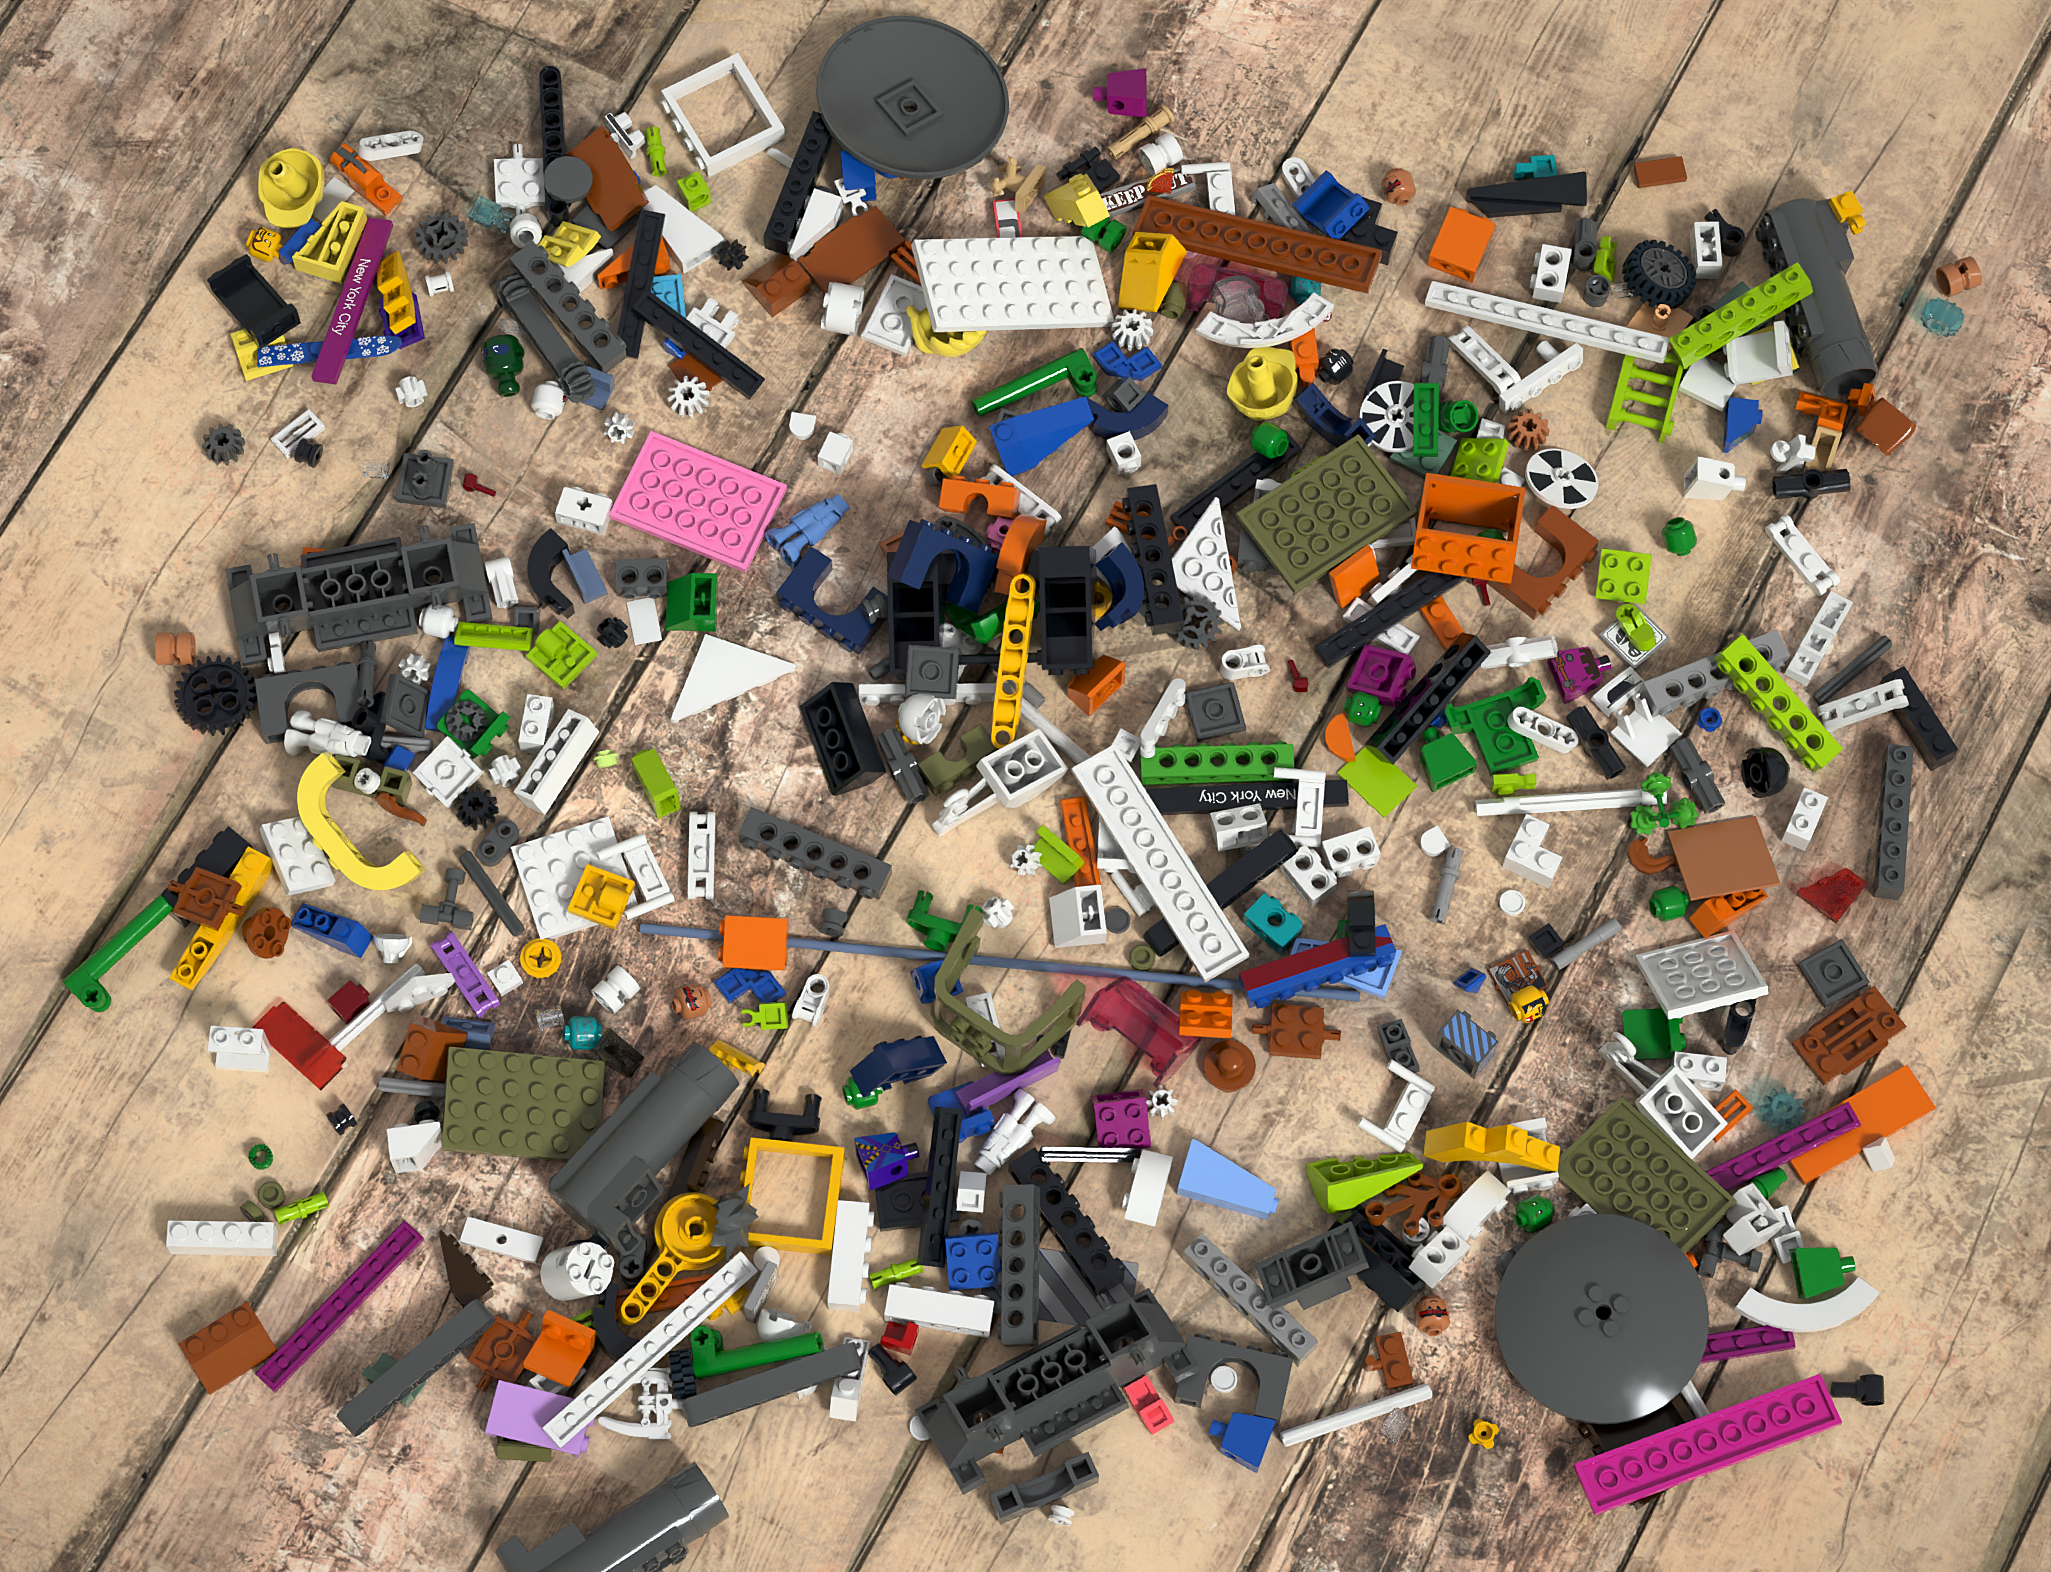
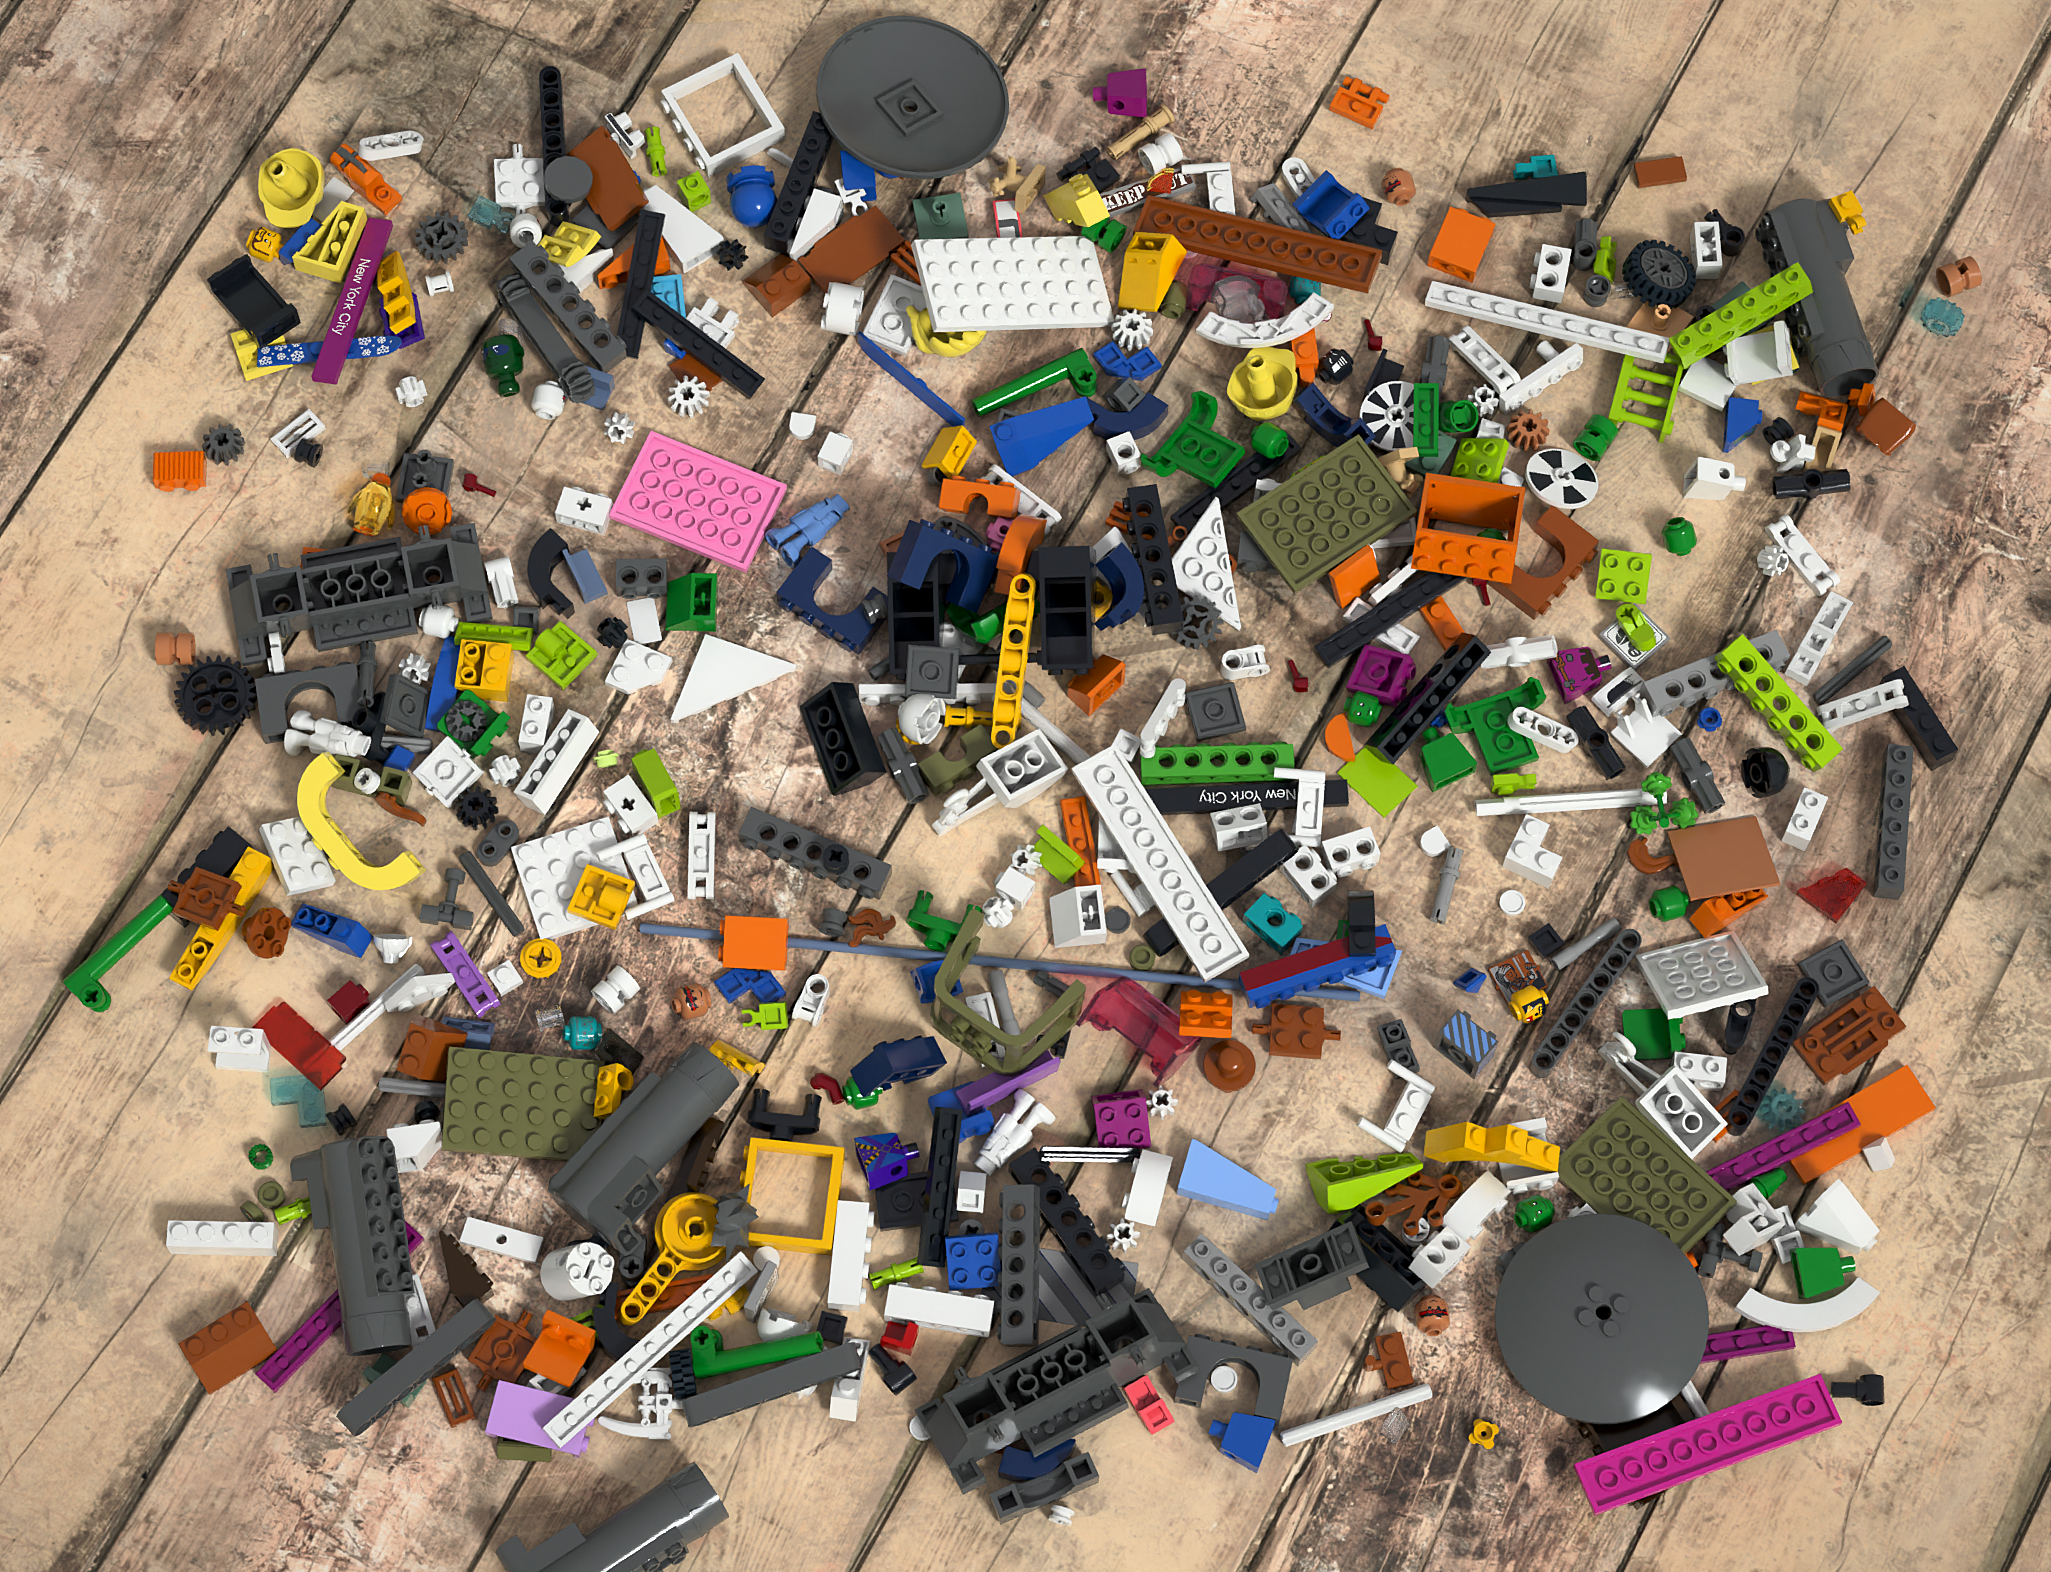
(179, 470): none -> orange brick
(300, 1091): none -> clear light blue plate
(360, 1201): none -> dark grey piece
(373, 506): none -> clear yellow animal
(419, 1313): none -> white plate
(426, 507): none -> orange tile
(462, 1418): none -> dark orange tile
(485, 669): none -> yellow slope
(611, 1082): none -> yellow plate
(627, 793): none -> white brick
(637, 668): none -> white plate
(752, 195): none -> blue tile
(830, 1084): none -> dark red arm
(832, 1327): none -> black plate
(838, 864): none -> black wheel
(877, 926): none -> dark orange piece
(913, 384): none -> blue piece
(940, 217): none -> sand green tile
(968, 720): none -> yellow pin
(1001, 992): none -> light grey piece
(1014, 887): none -> white brick
(1023, 1466): none -> dark blue arch
(1051, 985): none -> dark grey axle
(1123, 1243): none -> white gear
(1196, 447): none -> green piece
(1356, 107): none -> orange plate
(1374, 342): none -> dark red hand
(1395, 465): none -> tan piece
(1486, 394): none -> white gear
(1583, 1014): none -> dark grey beam
(1595, 437): none -> green wheel
(1772, 560): none -> white gear
(1778, 431): none -> black wheel
(1780, 1048): none -> black beam
(1839, 1221): none -> white slope

